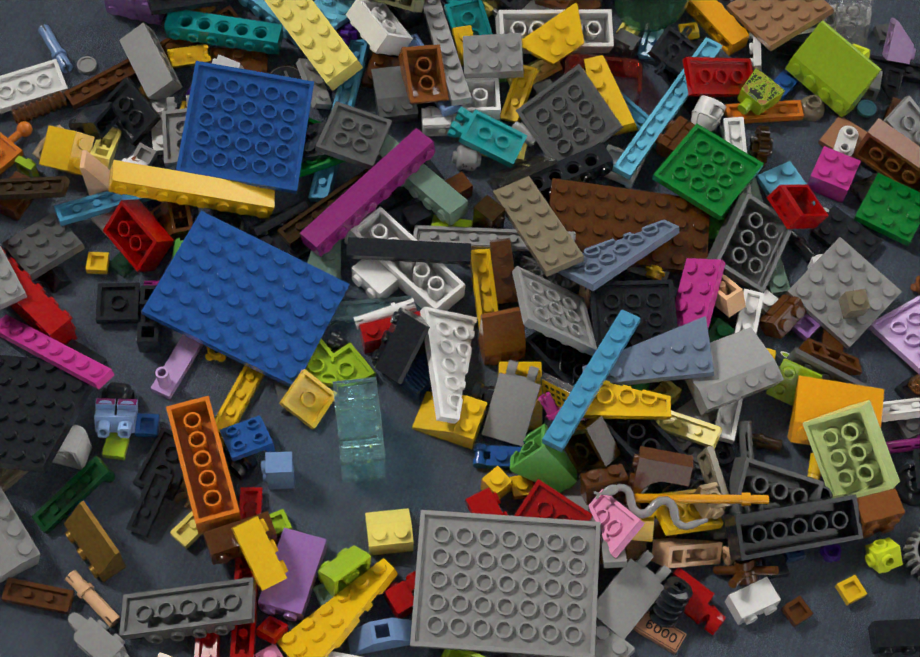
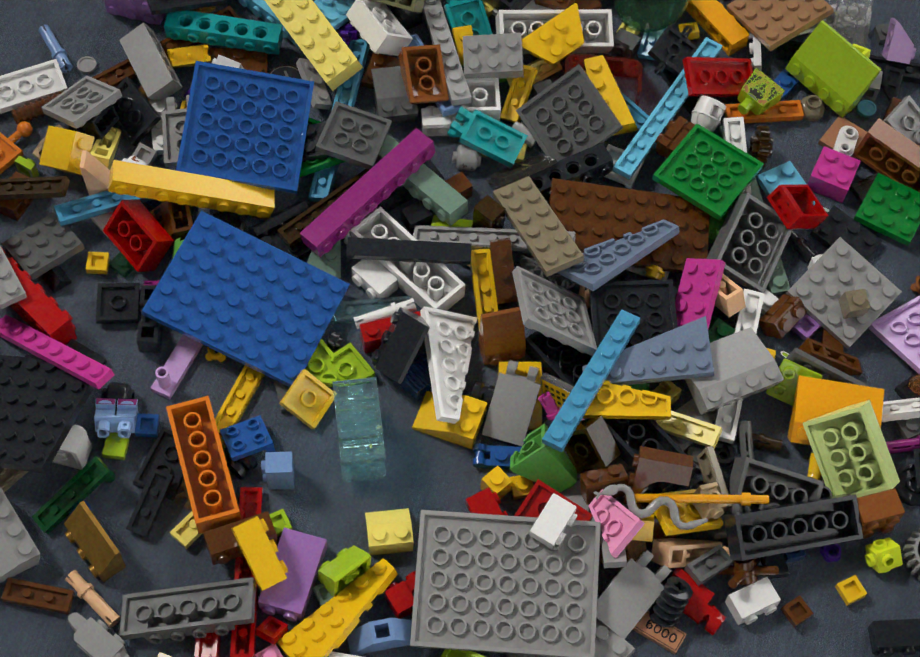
(82, 102): none -> light grey plate
(553, 521): none -> white brick
(709, 565): none -> dark grey plate

